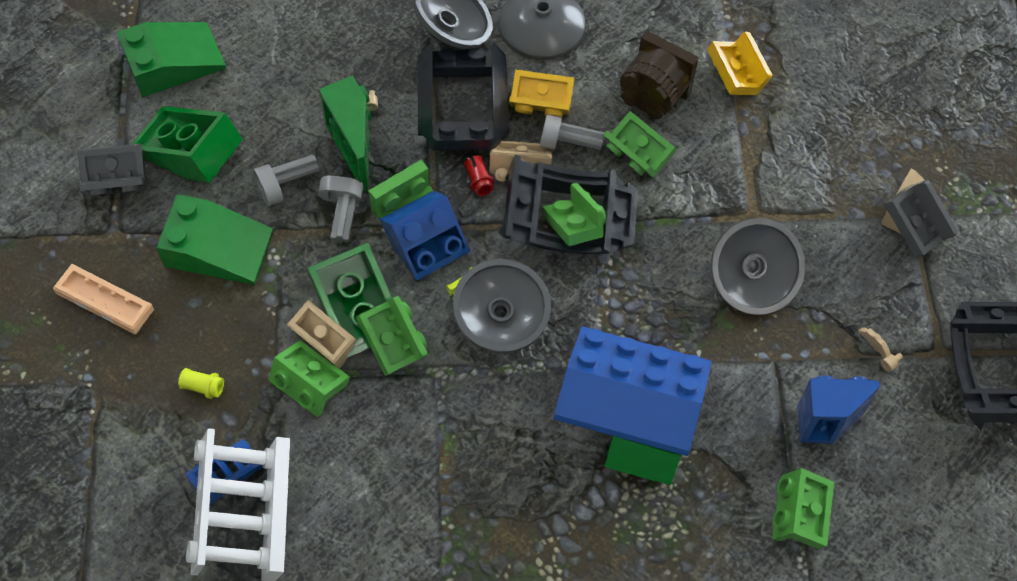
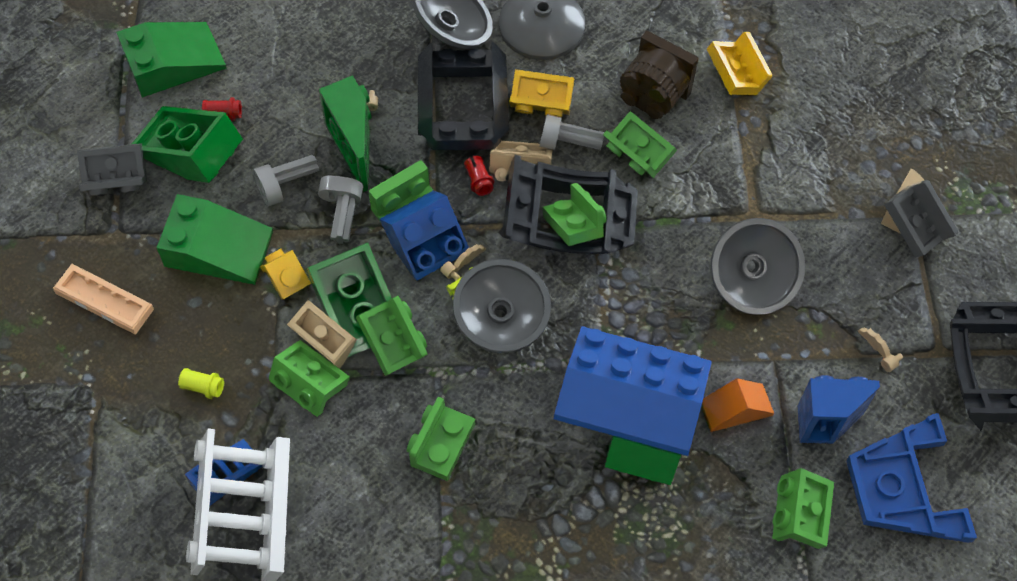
(231, 107): none -> red pin
(285, 273): none -> yellow bracket
(440, 440): none -> bright green bracket
(451, 270): none -> tan piece
(736, 404): none -> orange slope
(893, 489): none -> blue wing

